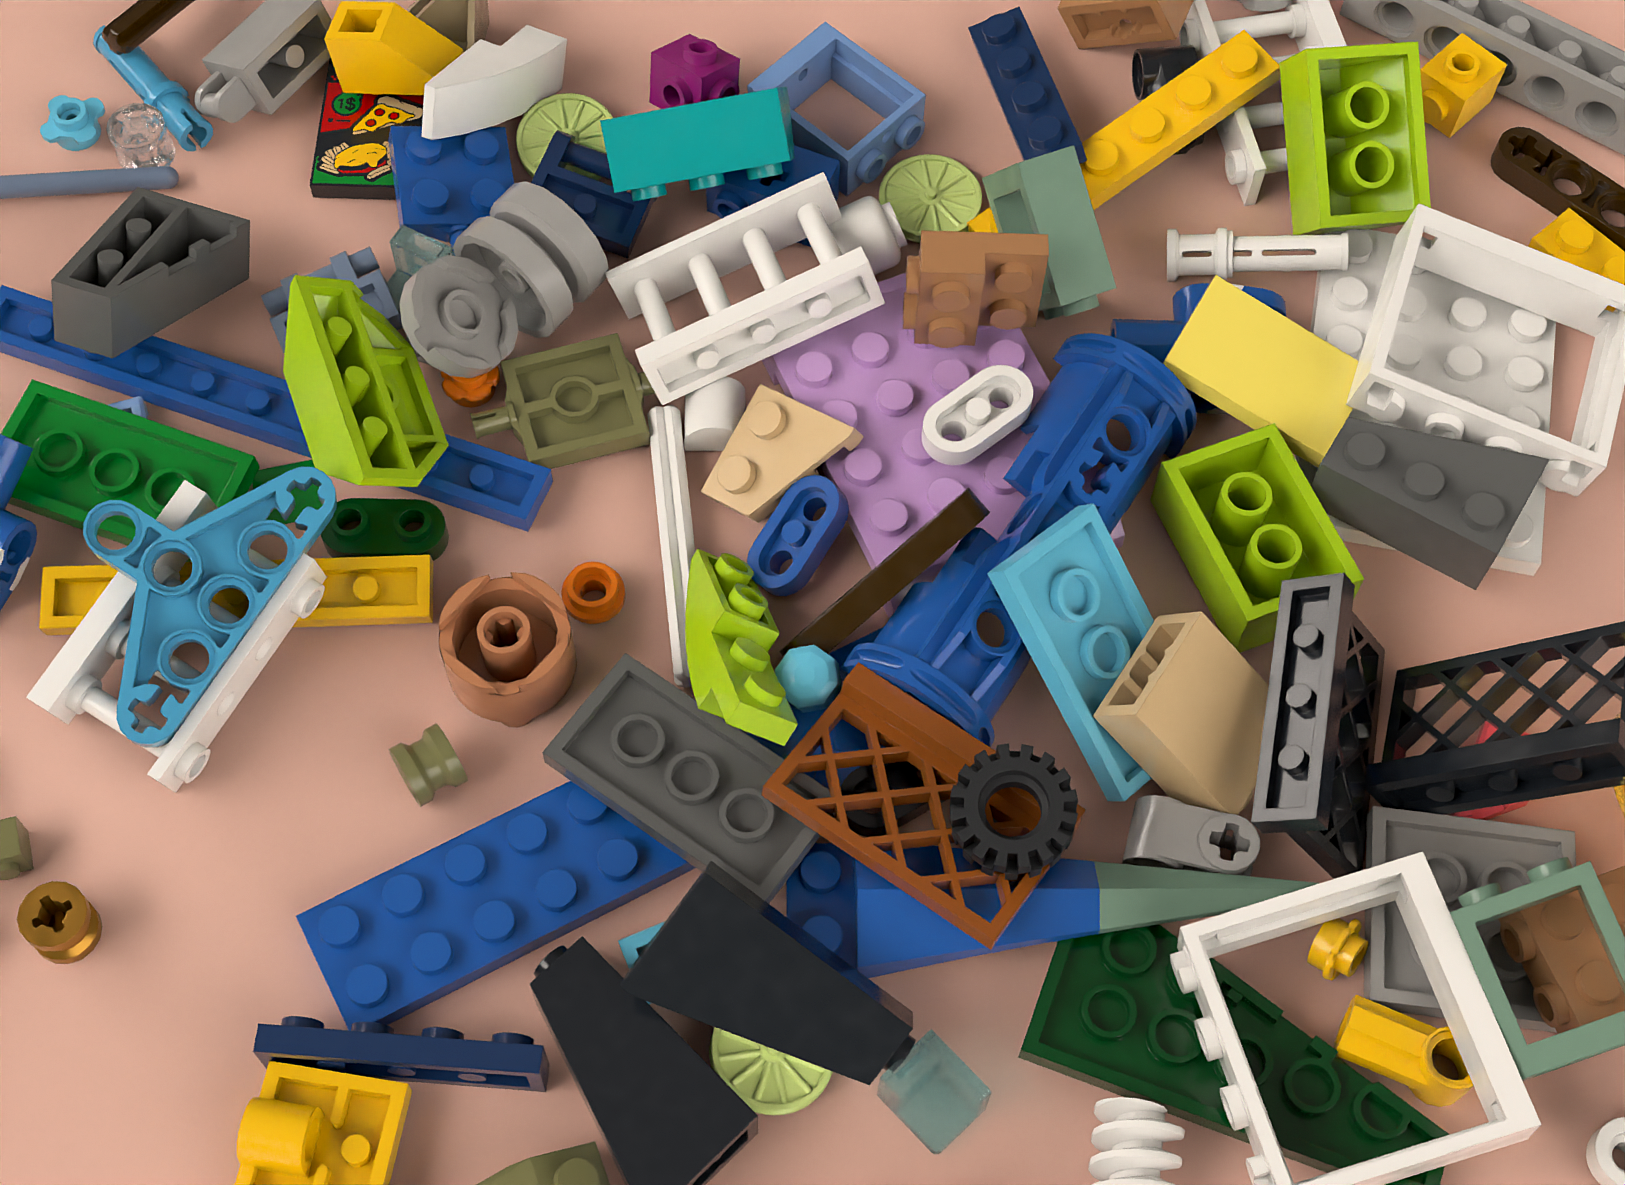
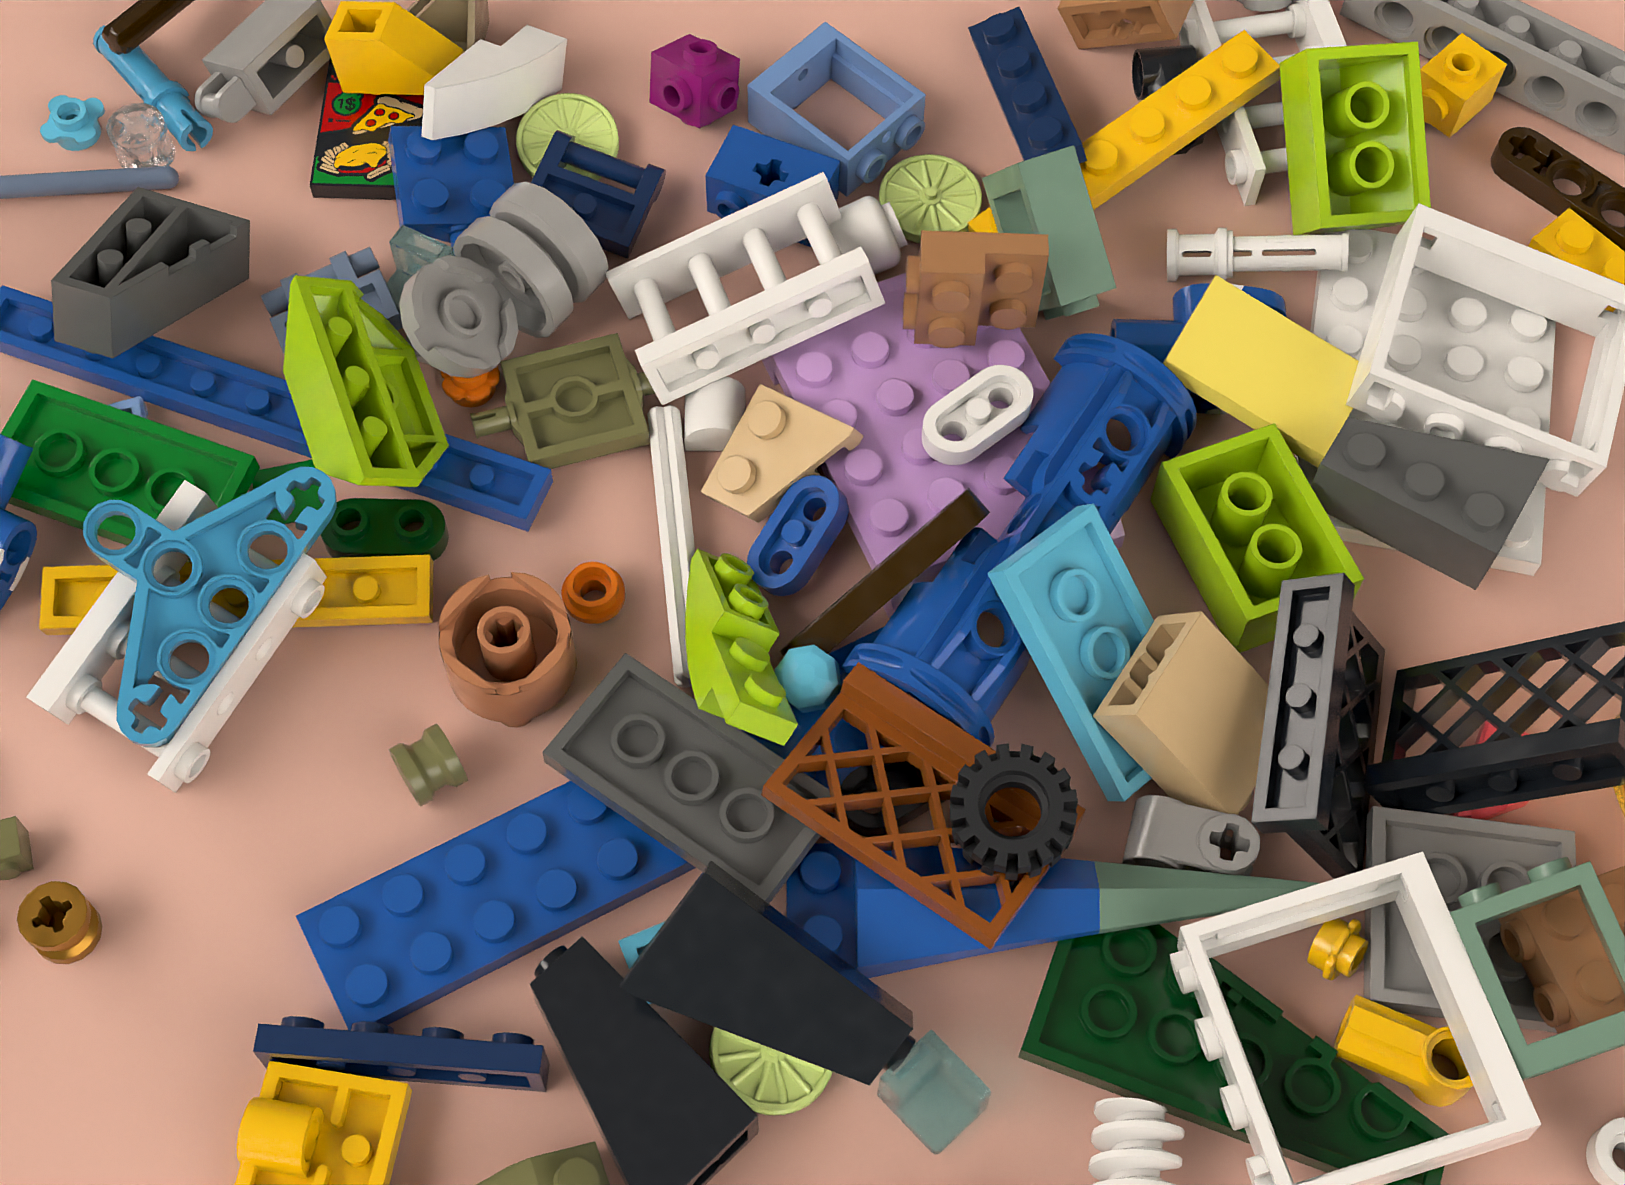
(699, 142): teal slope -> none

